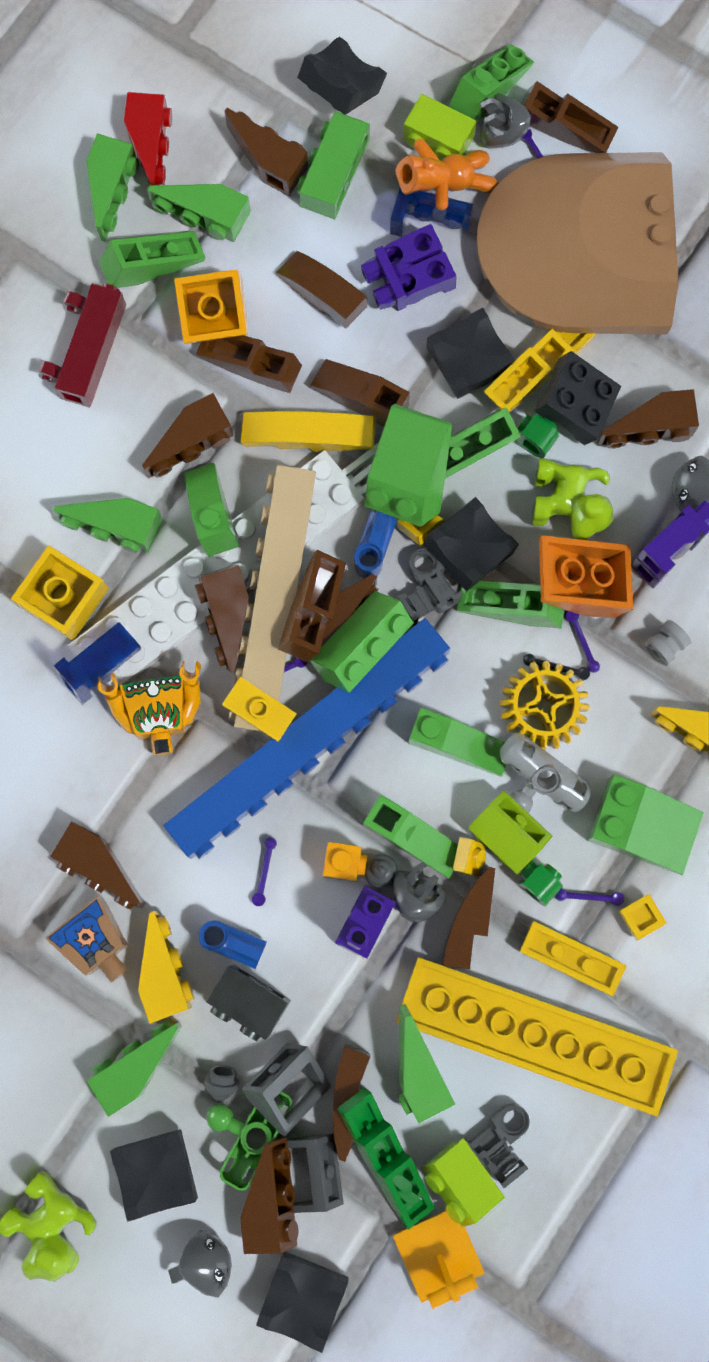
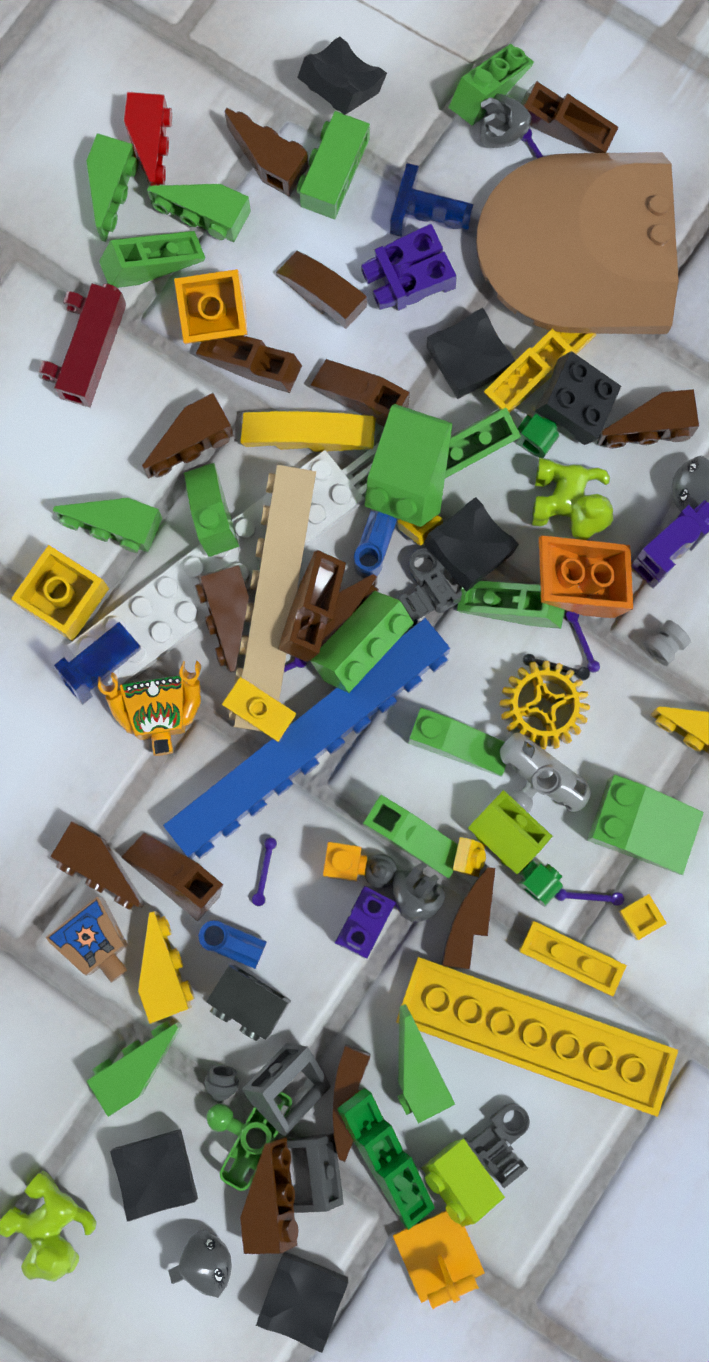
(174, 875): none -> reddish brown slope
(440, 126): lime brick -> none
(451, 174): orange animal -> none

